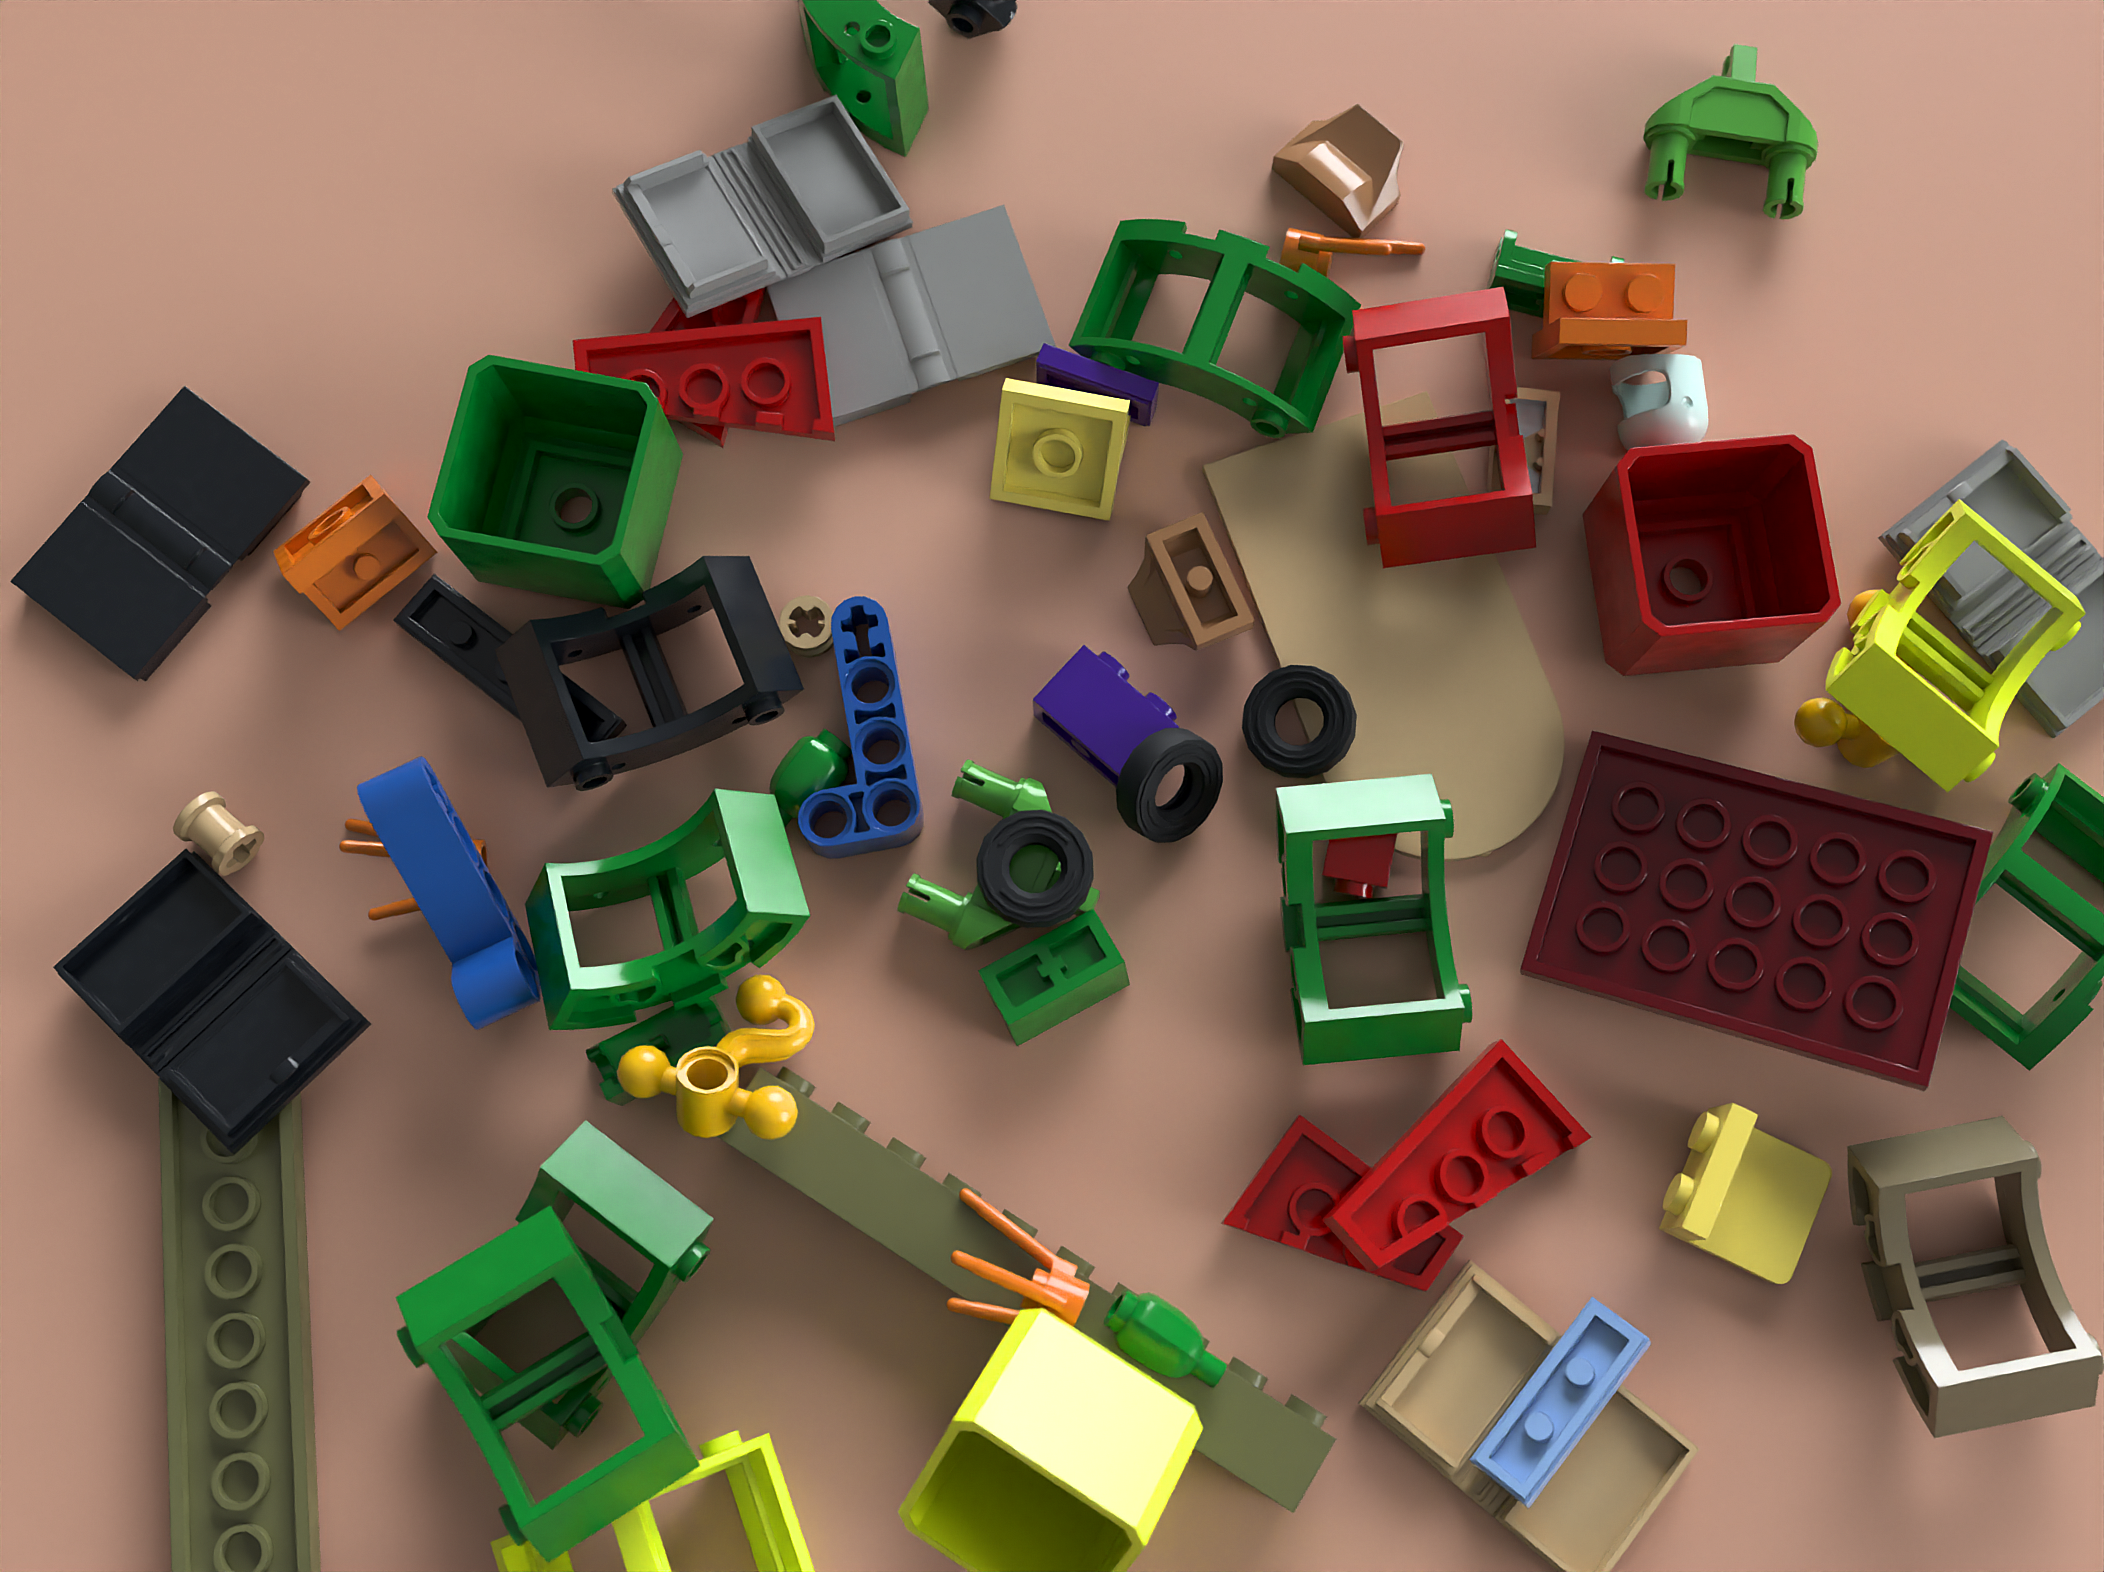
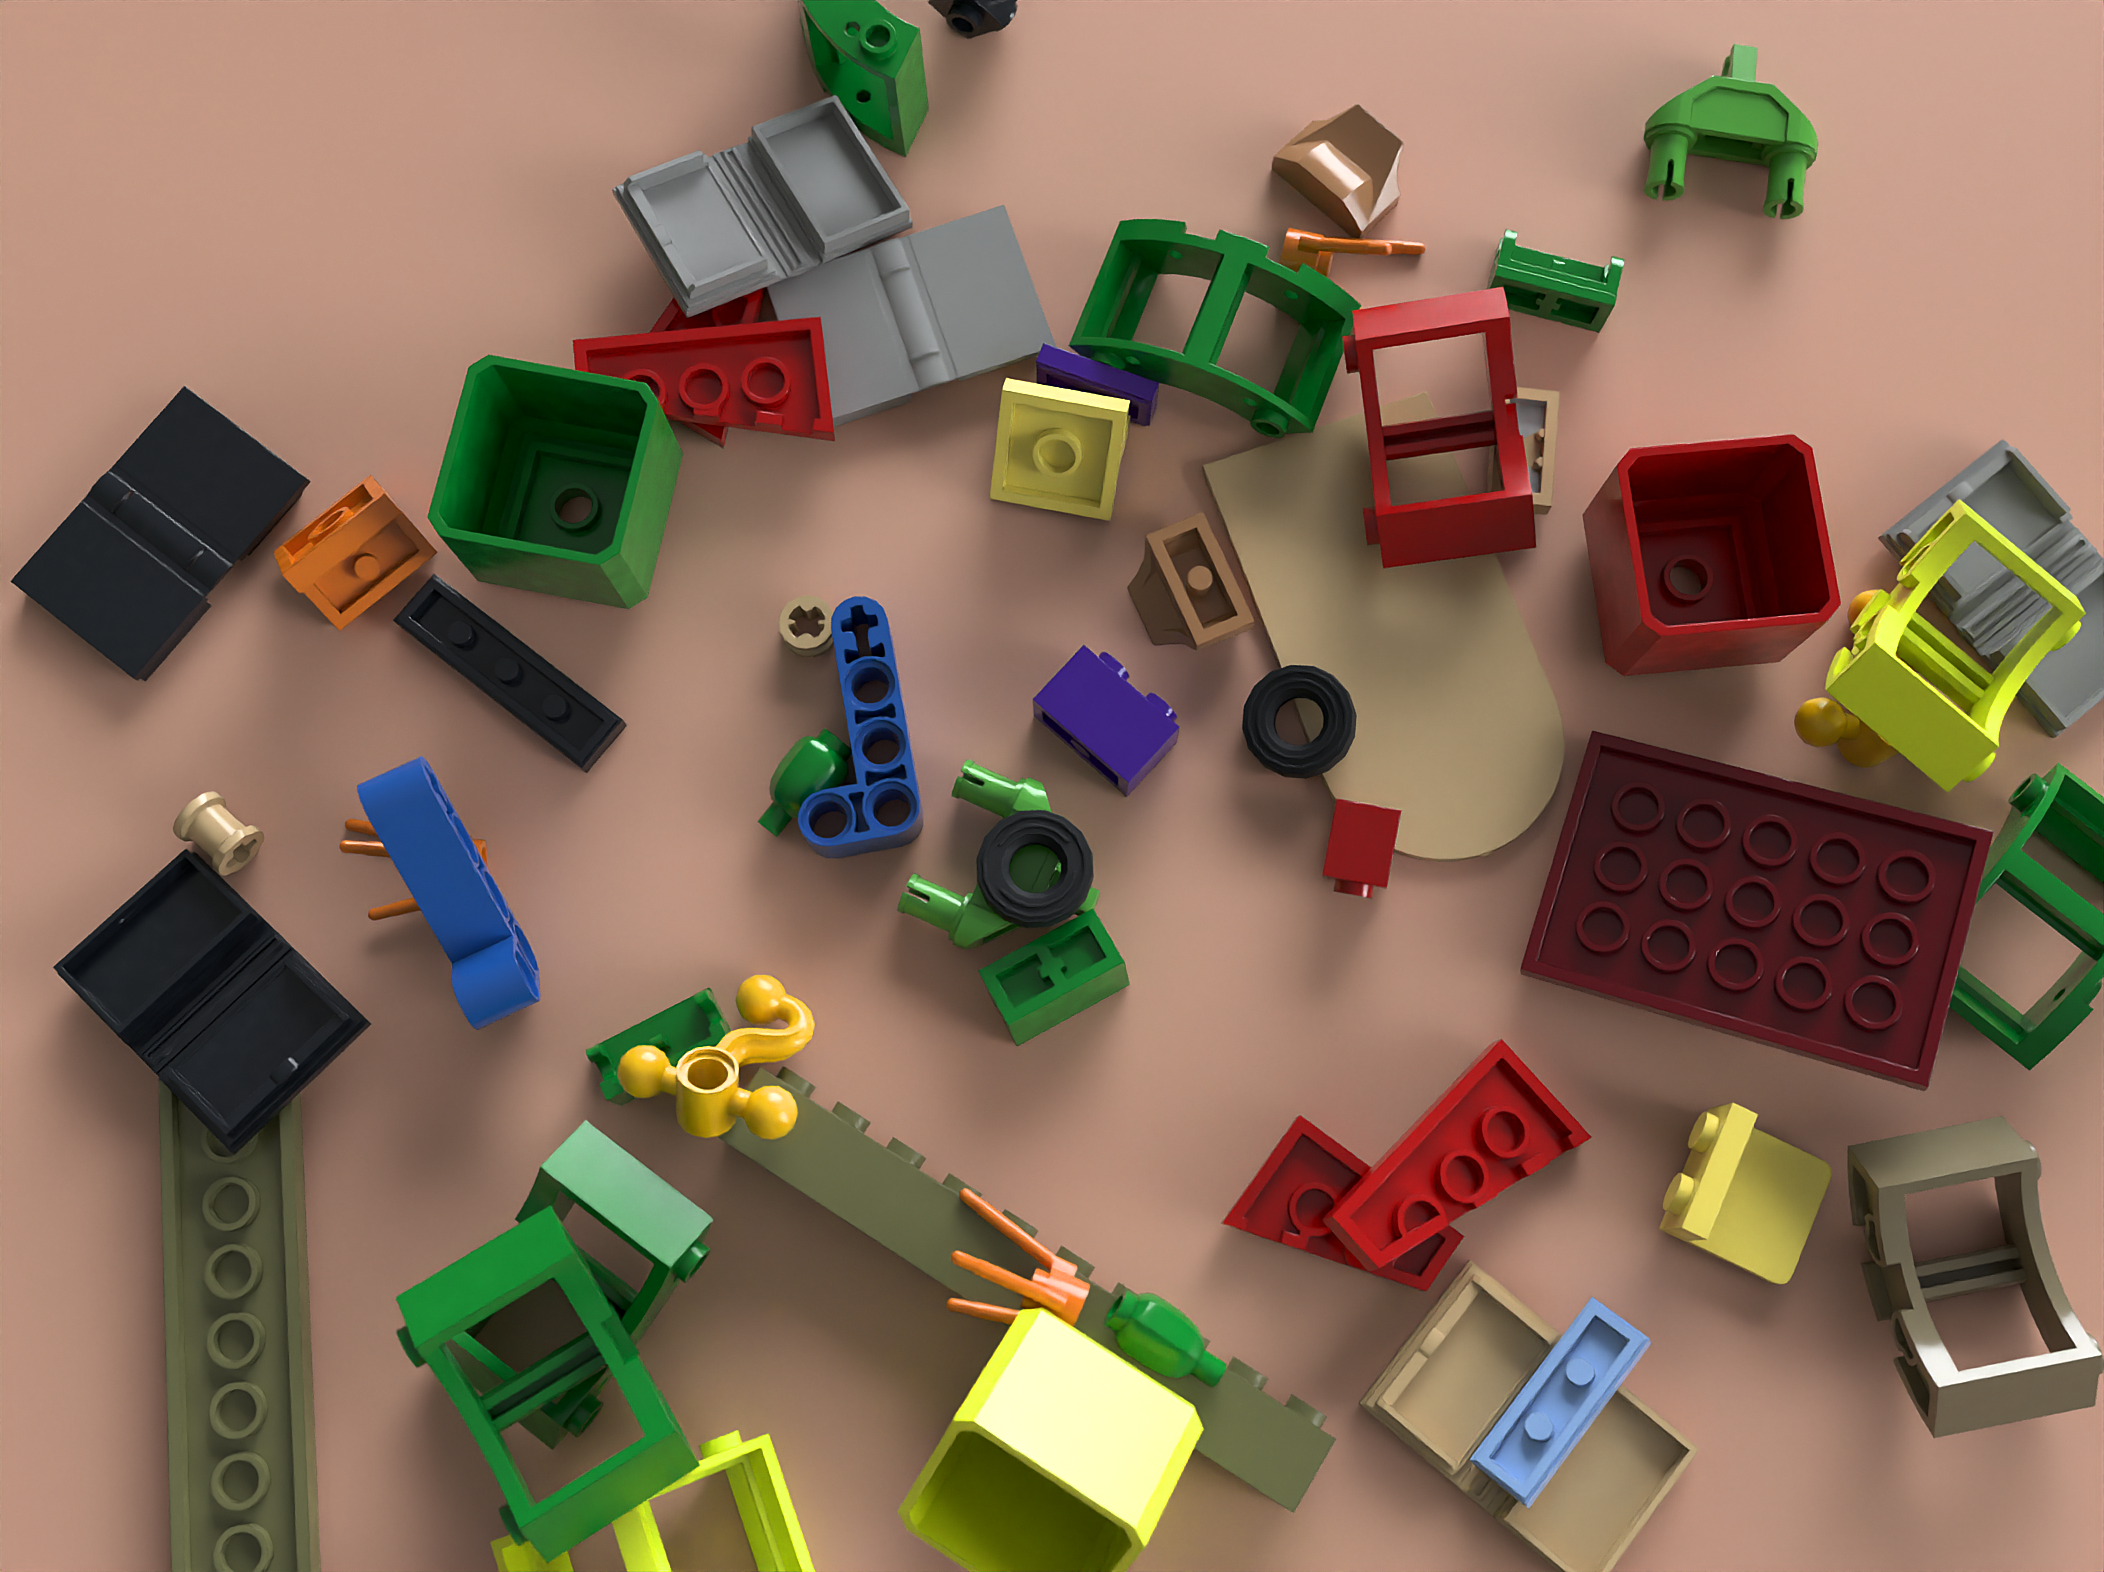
(547, 711): black window -> none
(693, 964): green window -> none
(1145, 771): black tyre -> none
(1360, 810): green window -> none
(1608, 311): orange bracket -> none
(1664, 410): light aqua helmet -> none

